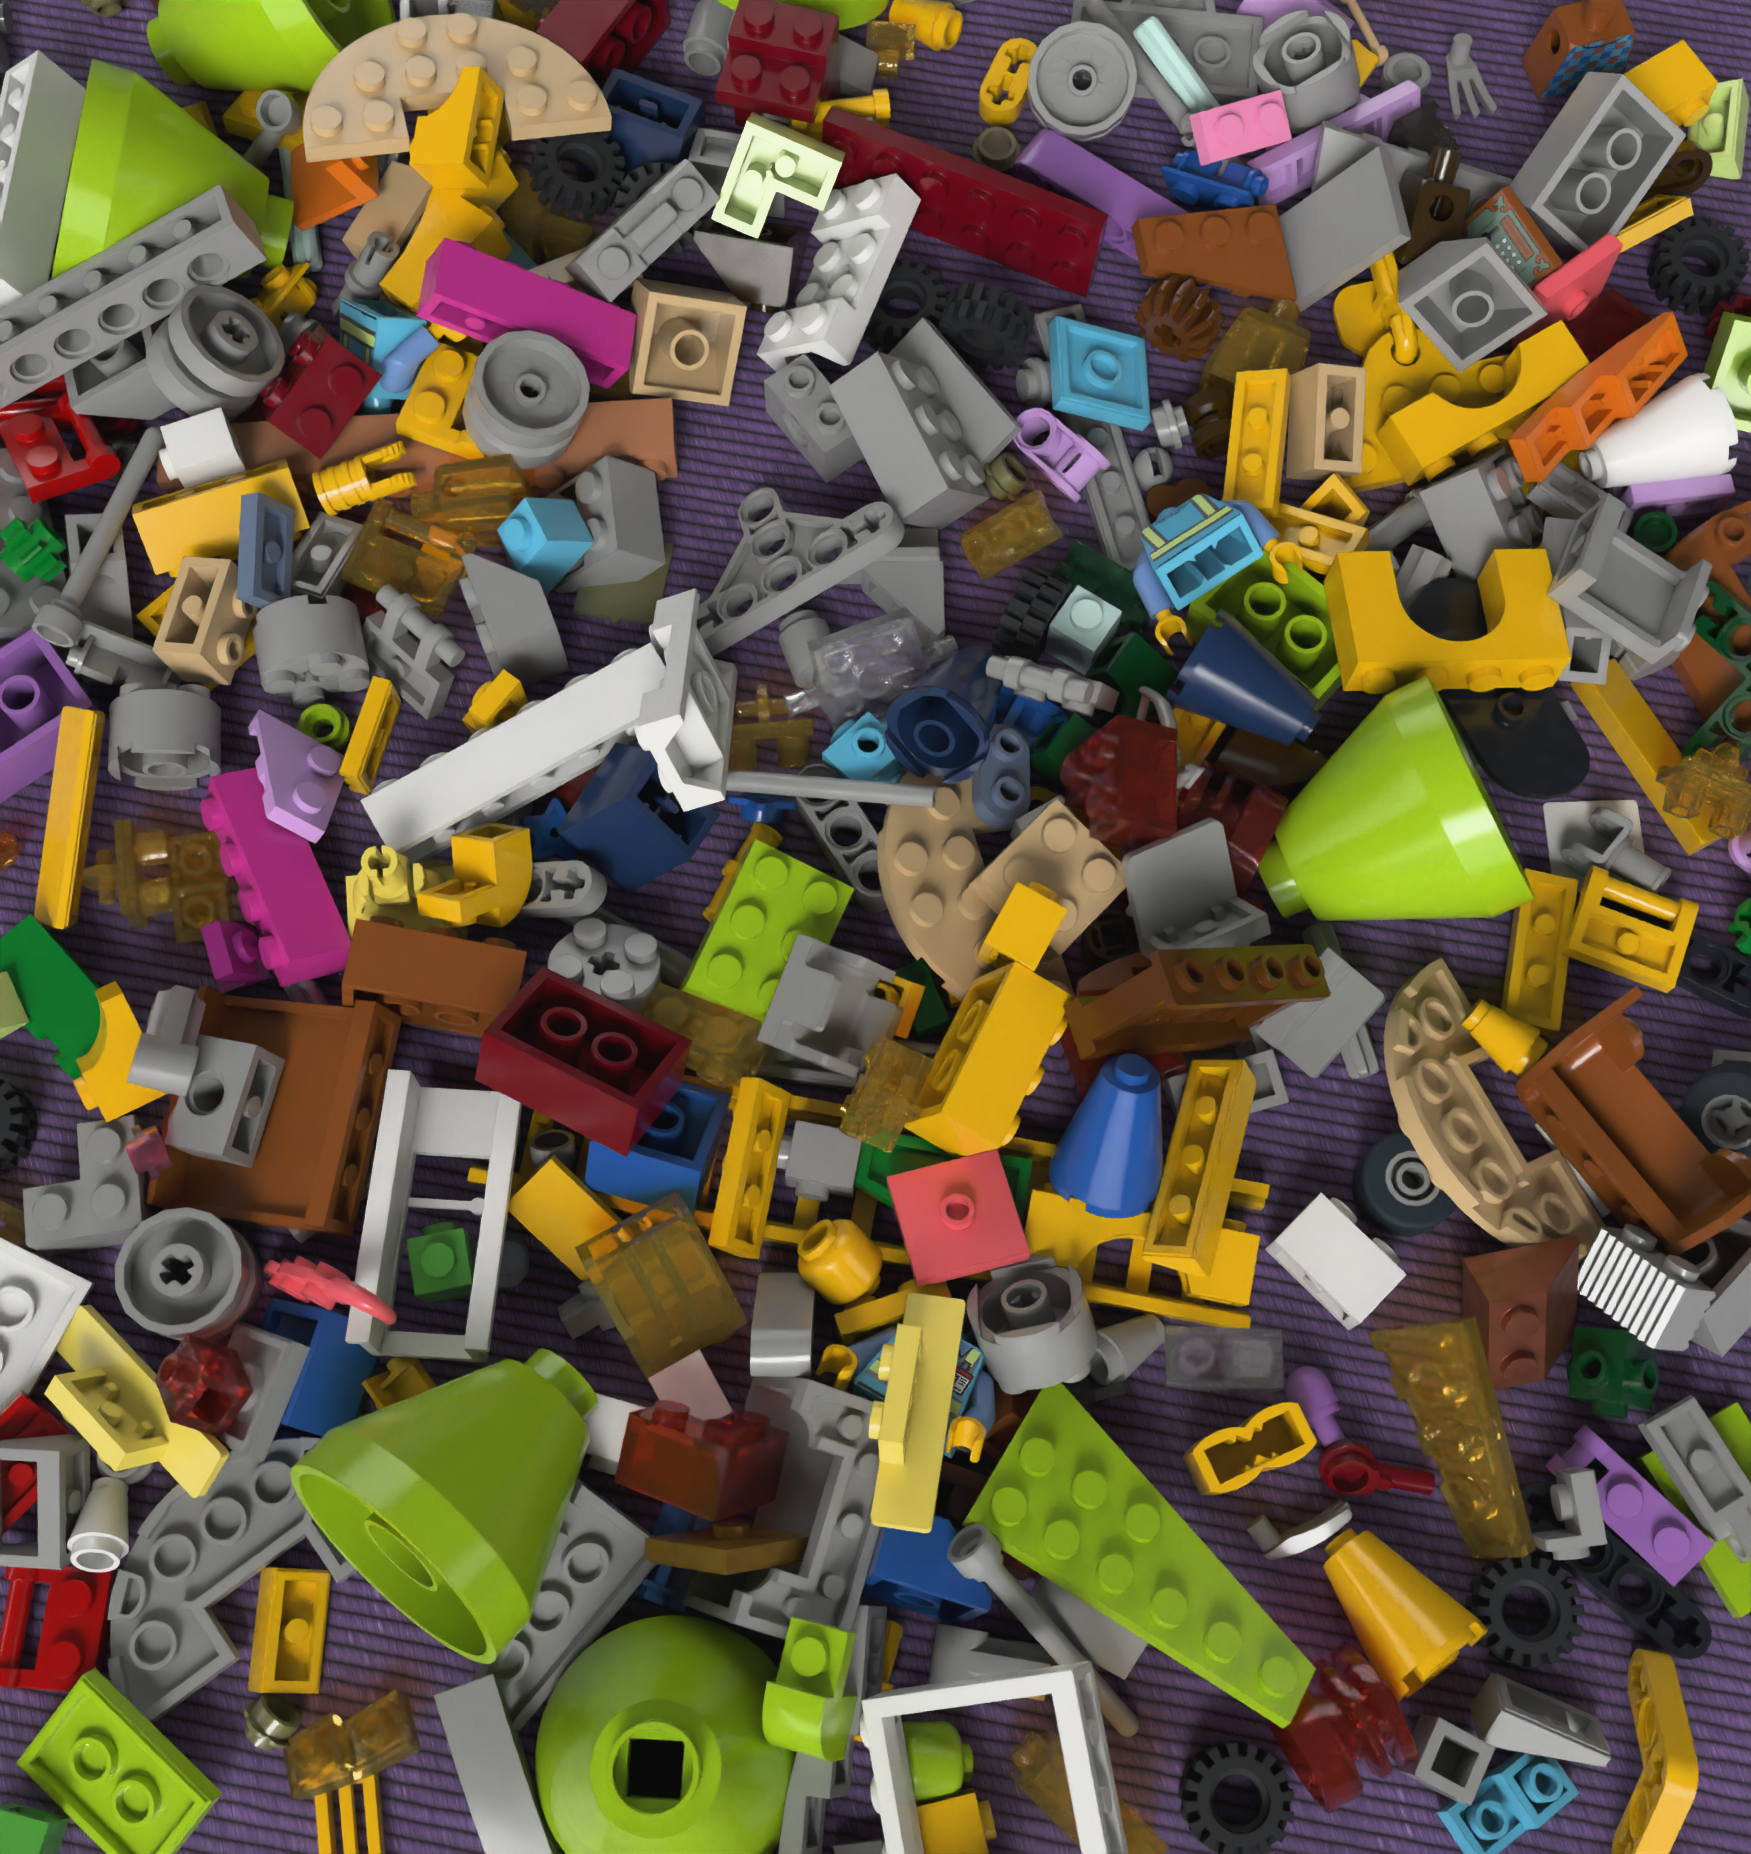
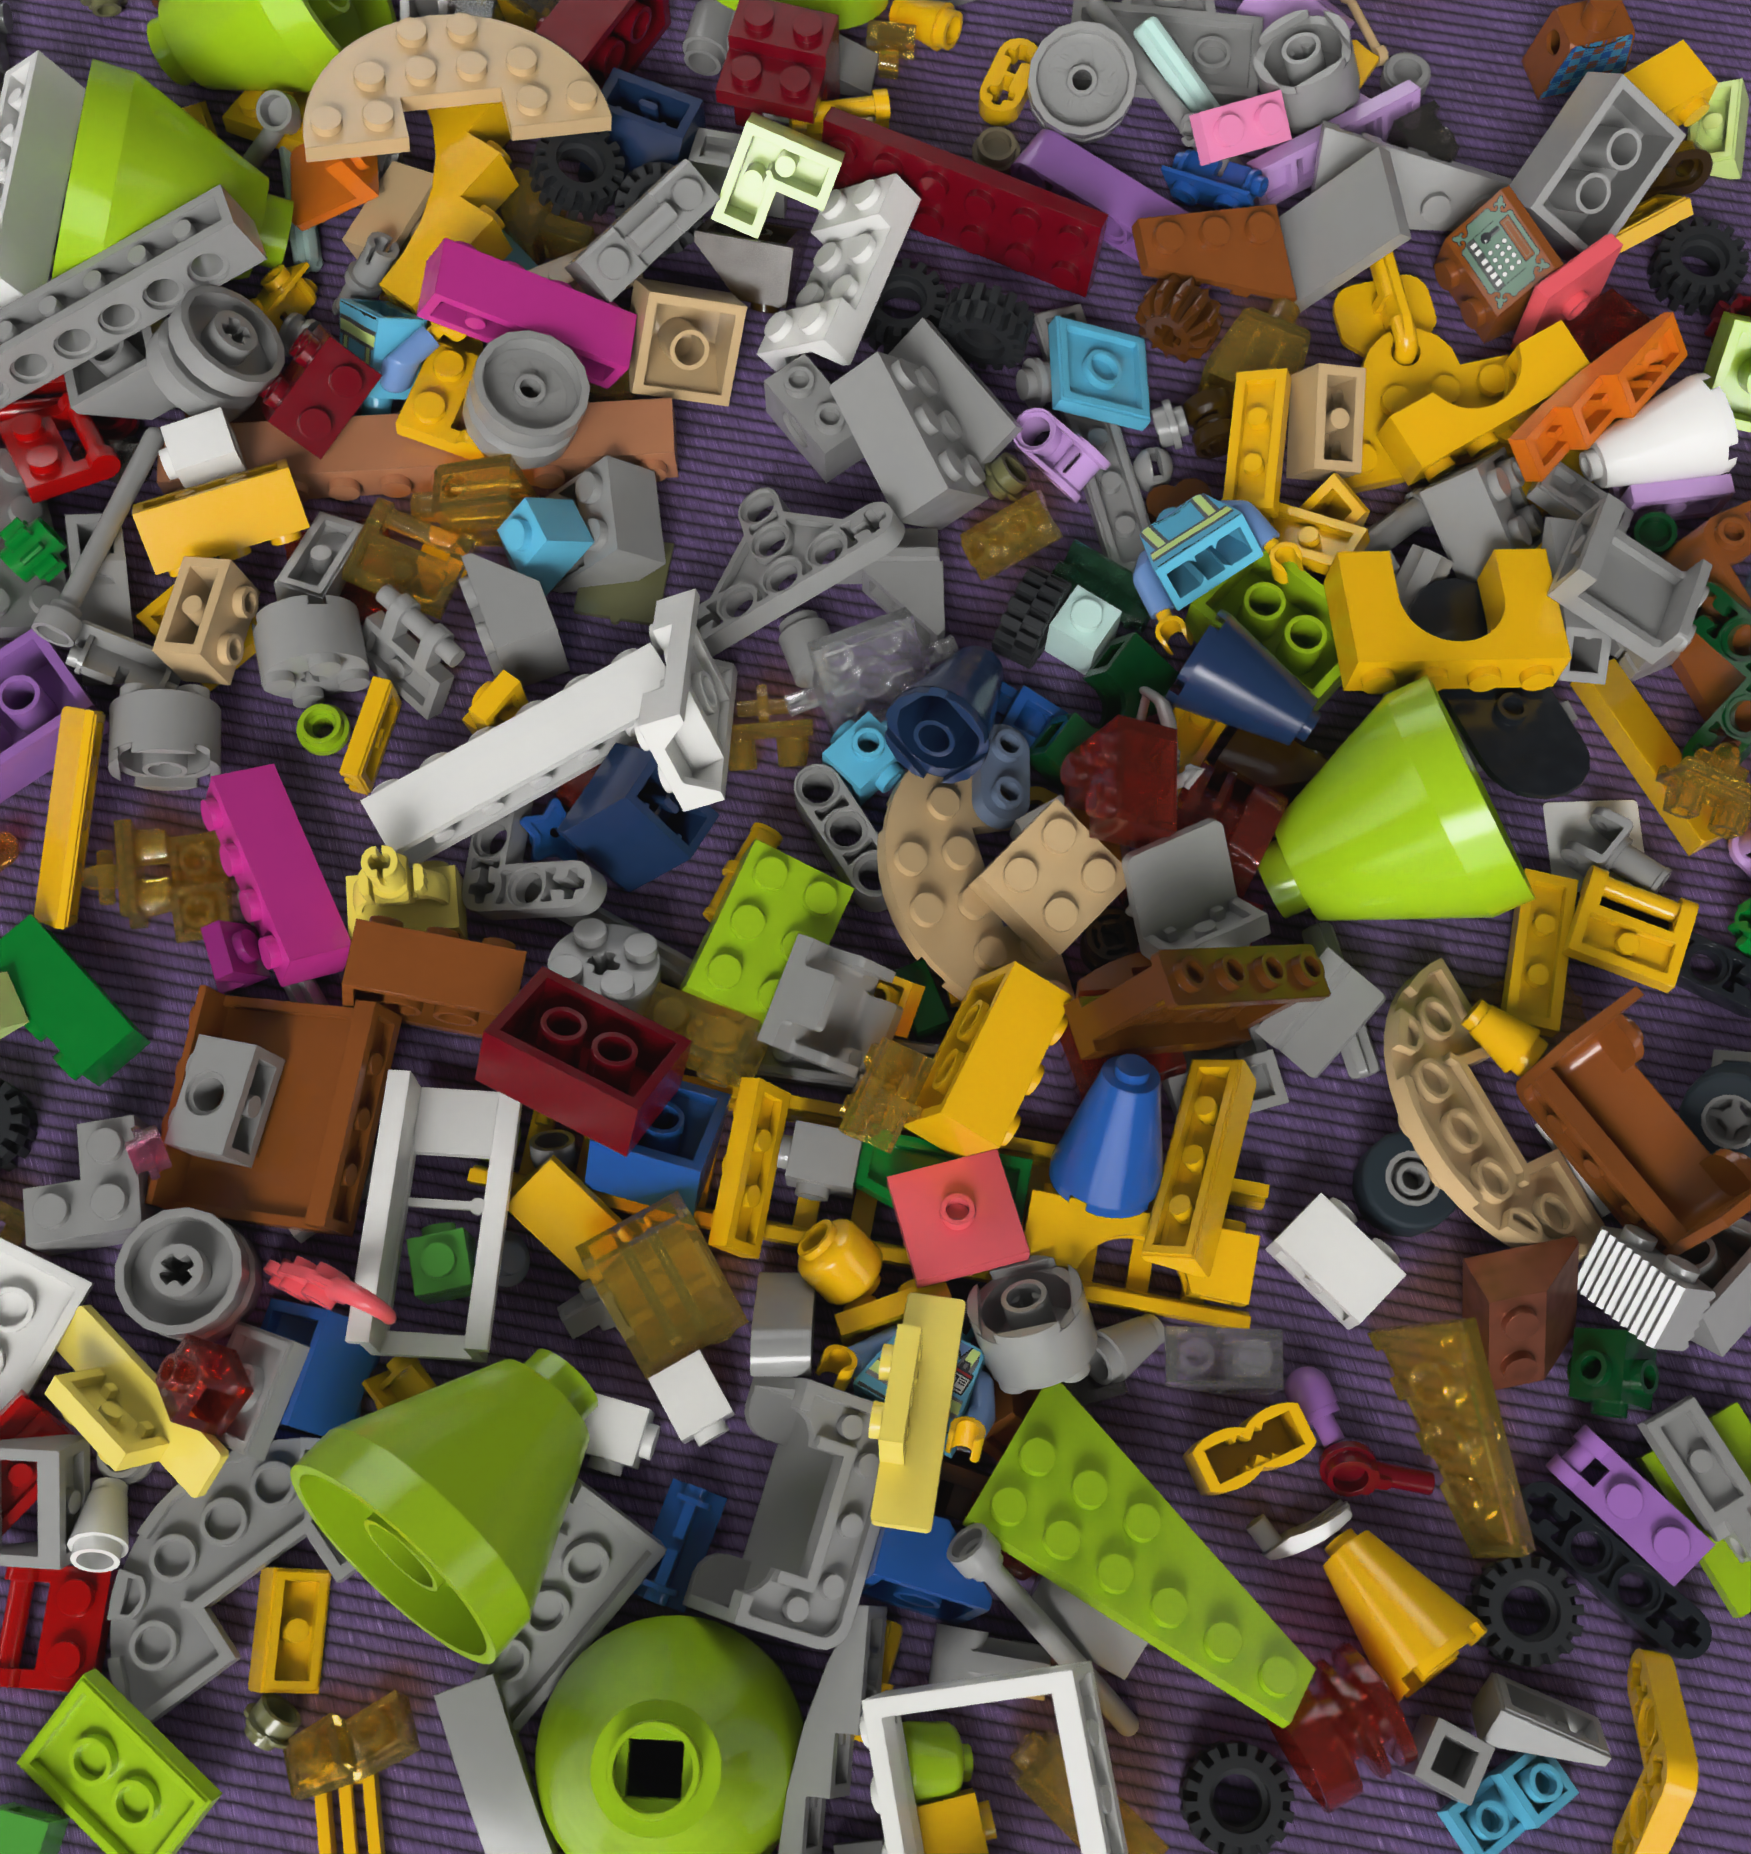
(110, 1060): yellow arch -> none
(168, 1049): light grey piece -> none
(264, 550): sand blue plate -> none
(297, 776): lavender wing -> none
(355, 481): yellow hinge -> none
(459, 138): yellow arch -> none
(490, 877): yellow brick -> none
(702, 1464): clear red brick -> none
(727, 1548): pearl gold plate -> none
(762, 807): blue plate -> none
(807, 1701): lime brick -> none
(831, 788): light grey piece -> none
(1023, 927): yellow arch -> none
(1059, 685): light grey plate -> none
(1444, 216): dark brown torso -> none
(1463, 70): light grey piece -> none
(1467, 299): light grey slope -> none
(1578, 1505): light grey bracket -> none

